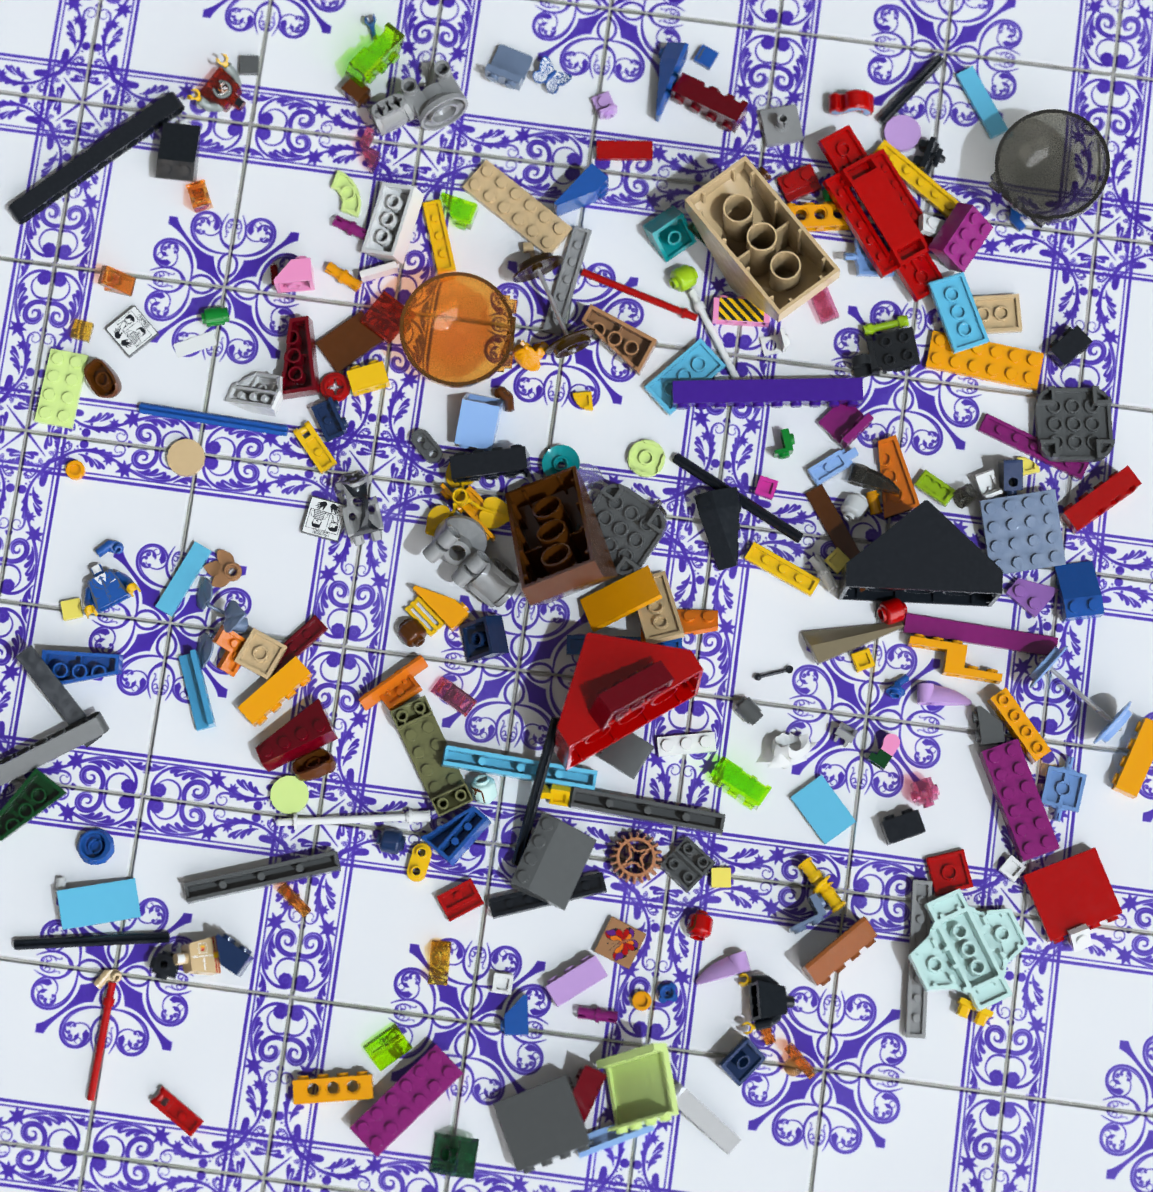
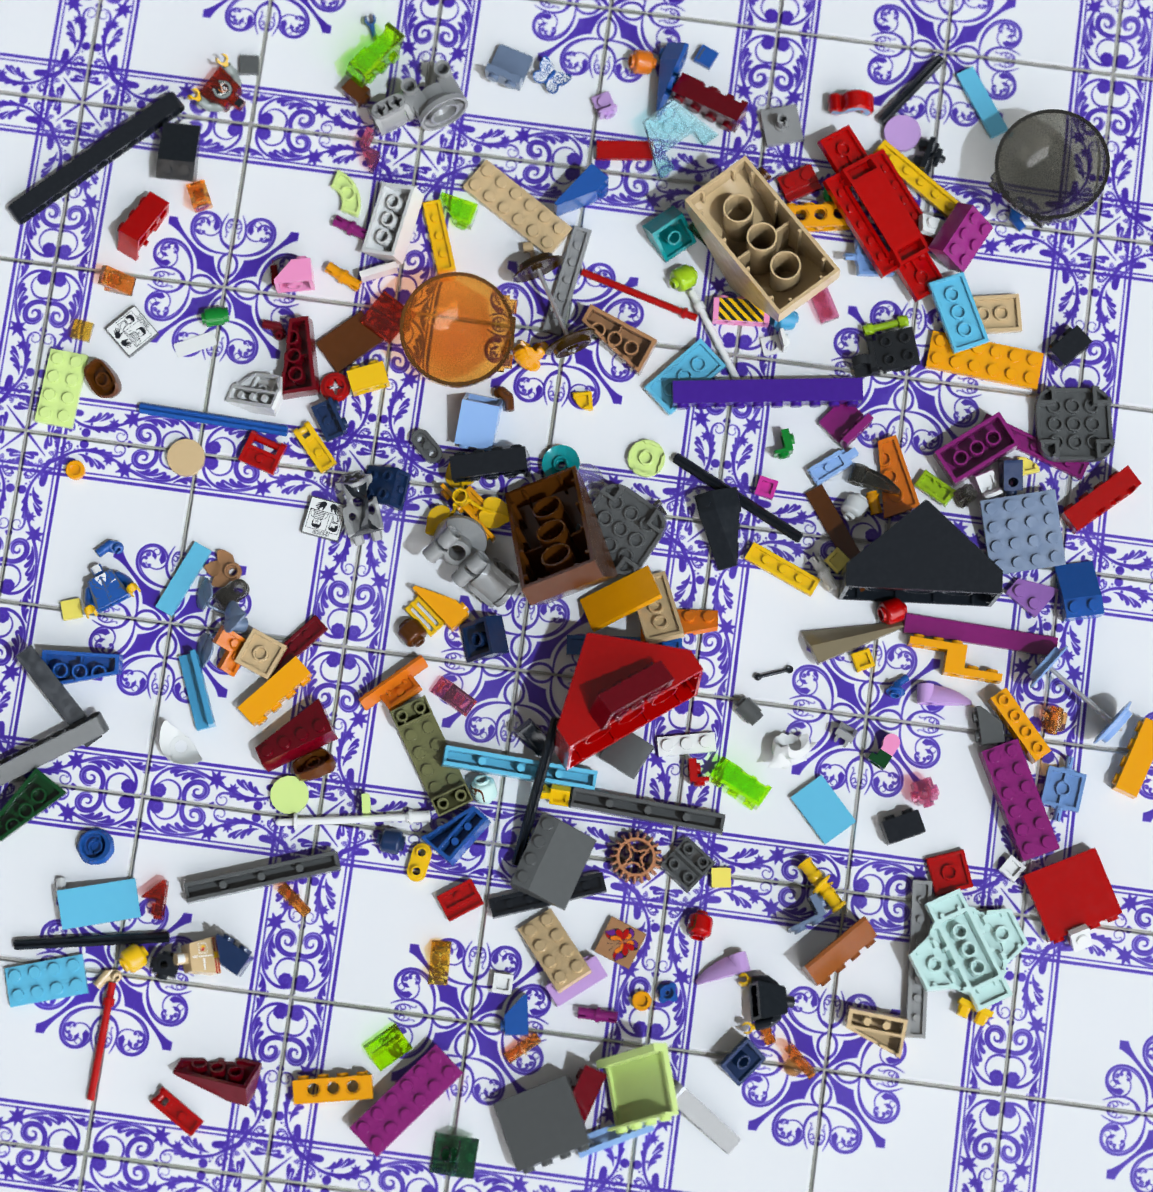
(46, 980): none -> medium azure plate
(133, 958): none -> yellow head
(141, 224): none -> red wedge
(158, 893): none -> clear red slope
(169, 737): none -> white piece
(226, 1079): none -> dark red wedge
(230, 593): none -> clear smoke piece
(260, 458): none -> red plate
(276, 327): none -> dark red arm
(366, 804): none -> yellowish green tile
(388, 486): none -> dark blue bracket
(522, 1047): none -> clear orange axle
(532, 735): none -> black tile
(554, 950): none -> tan plate
(642, 62): none -> orange head
(668, 128): none -> clear light blue wing
(693, 769): none -> red bracket
(787, 323): none -> dark azure head
(878, 1027): none -> tan wedge
(976, 449): none -> magenta brick
(1053, 719): none -> clear orange head

